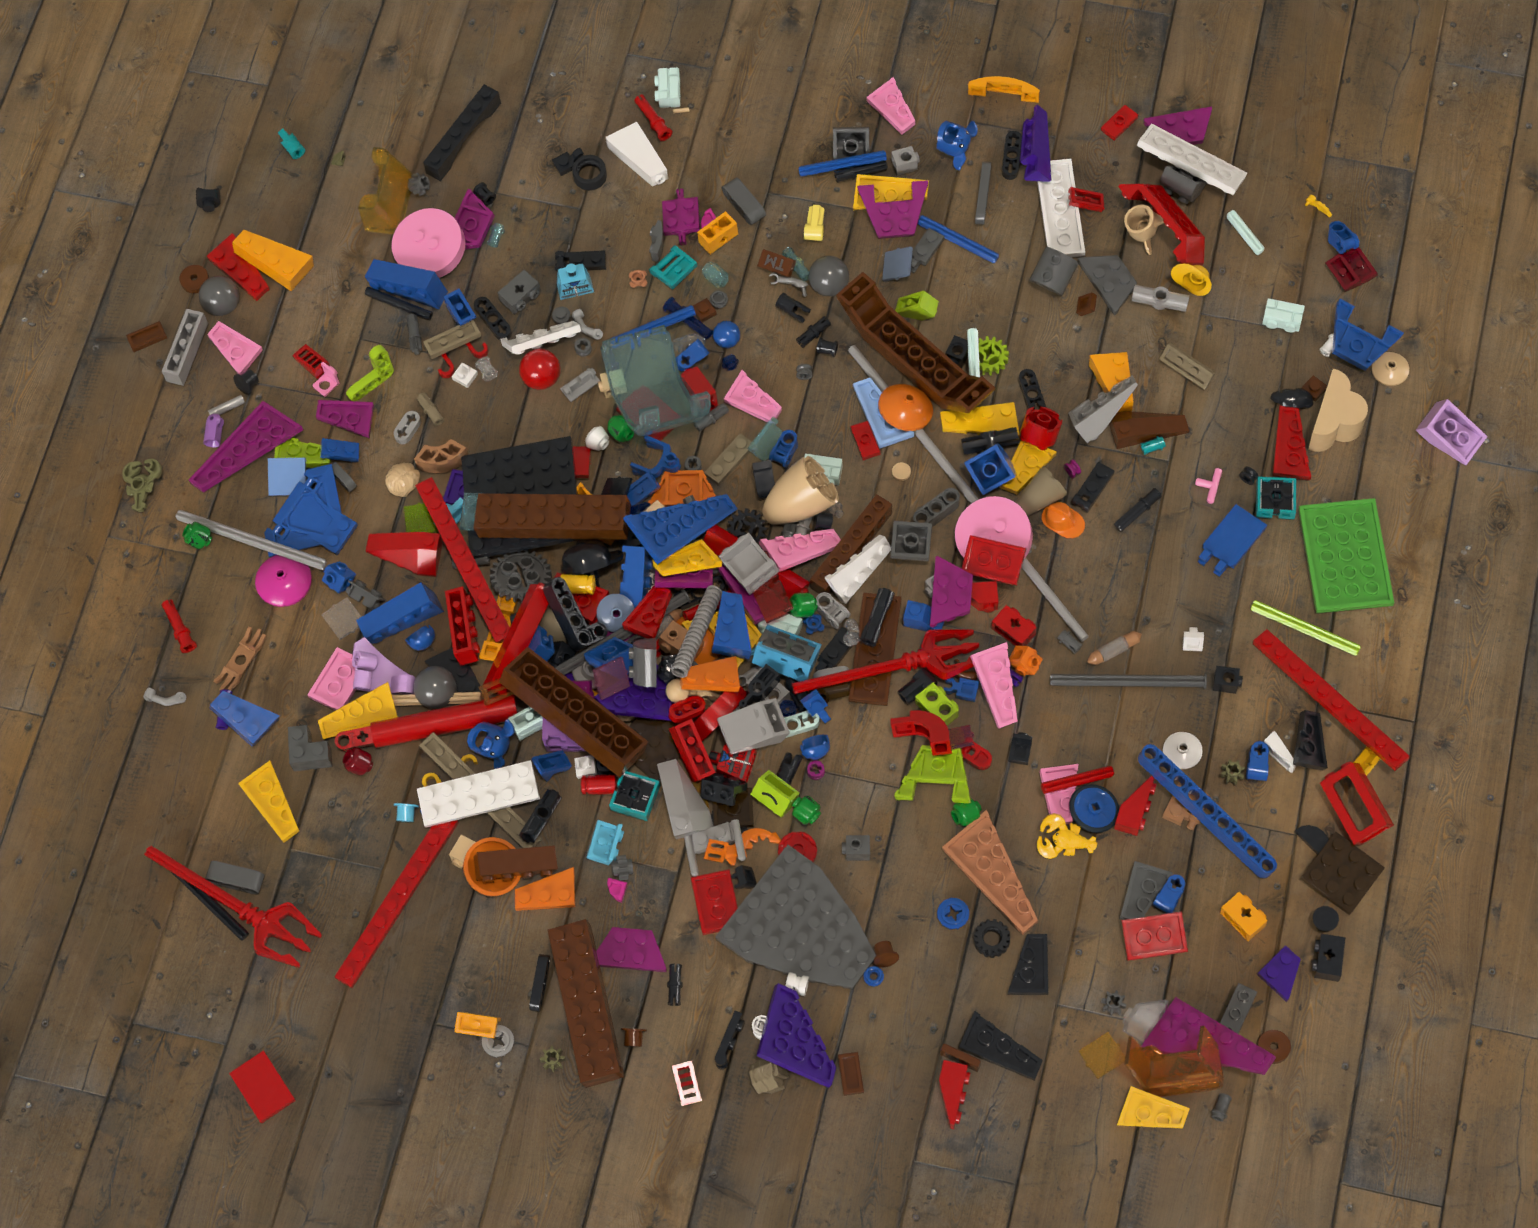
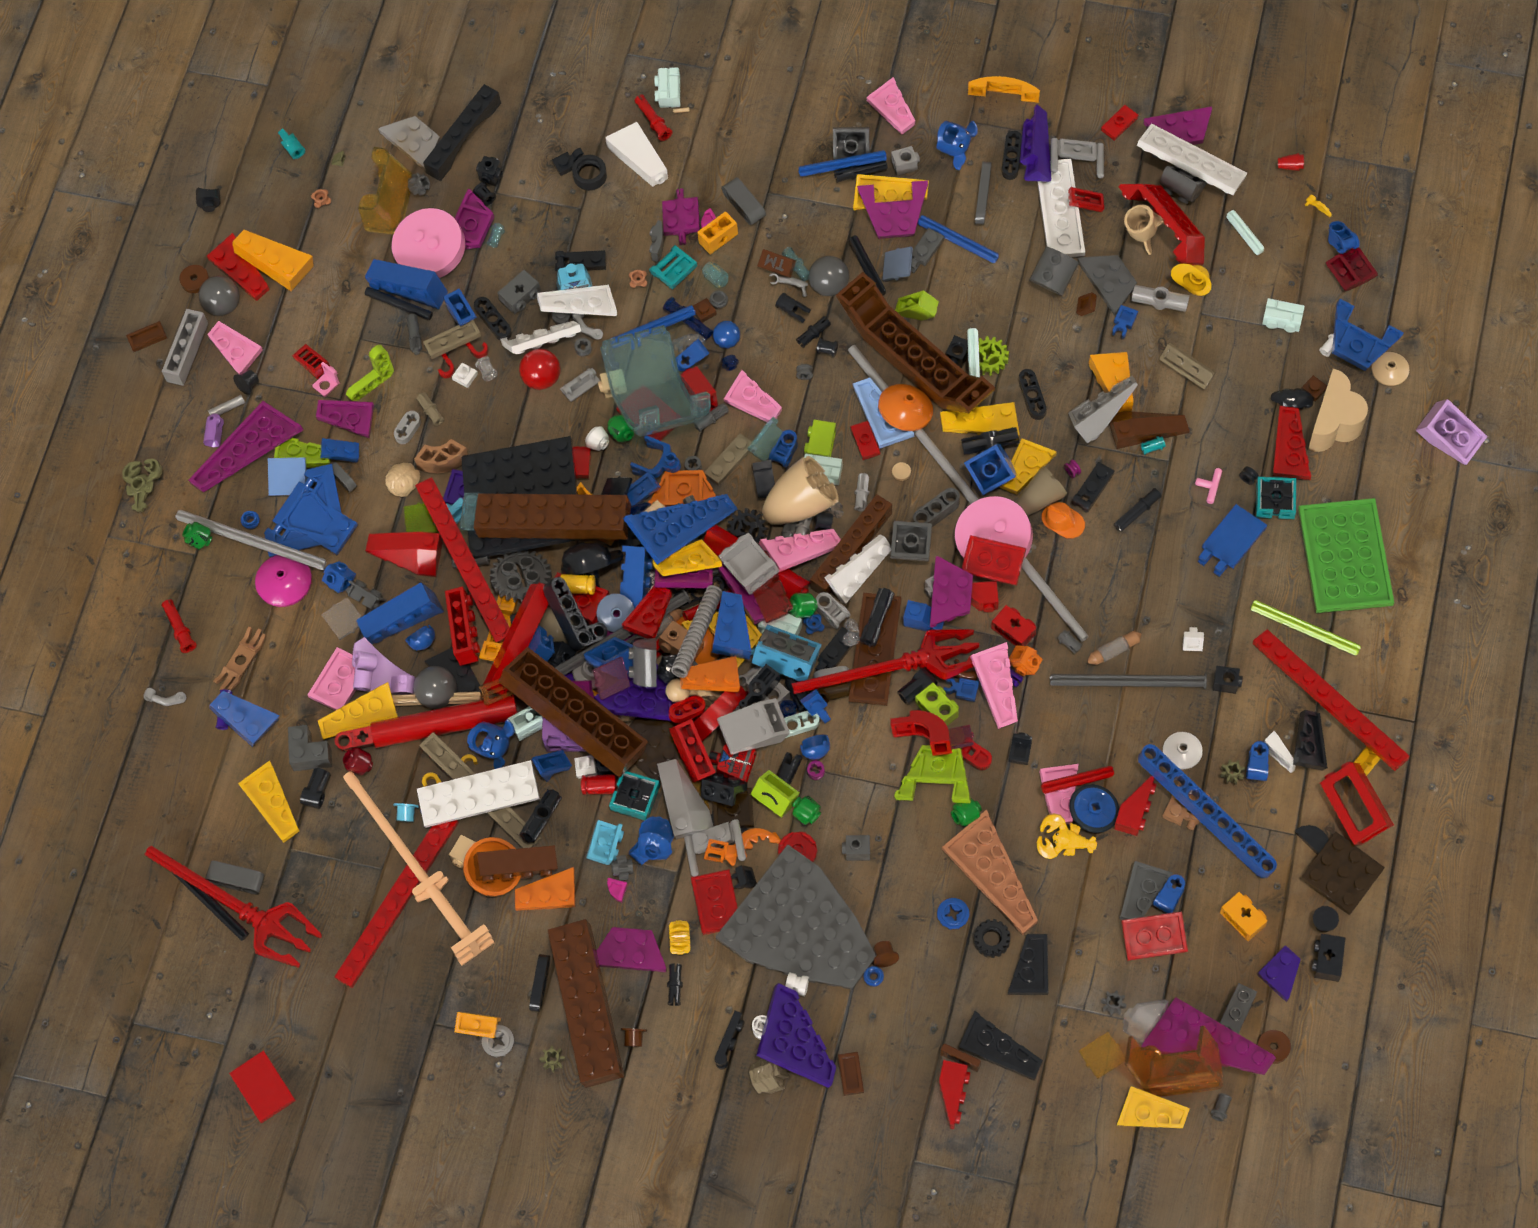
(250, 515): none -> blue plate
(314, 793): none -> black piece
(321, 193): none -> nougat plate
(411, 138): none -> light grey wing
(430, 887): none -> light nougat piece
(489, 170): none -> black brick
(586, 300): none -> white wing
(653, 840): none -> blue animal
(679, 937): none -> yellow gear
(682, 1066): slope -> none
(814, 228): light yellow piece -> none
(821, 438): none -> lime brick
(862, 492): none -> light grey axle
(865, 262): none -> black axle
(1040, 427): red brick -> none
(1077, 150): none -> light grey plate
(1124, 319): none -> blue plate
(1291, 162): none -> red cone

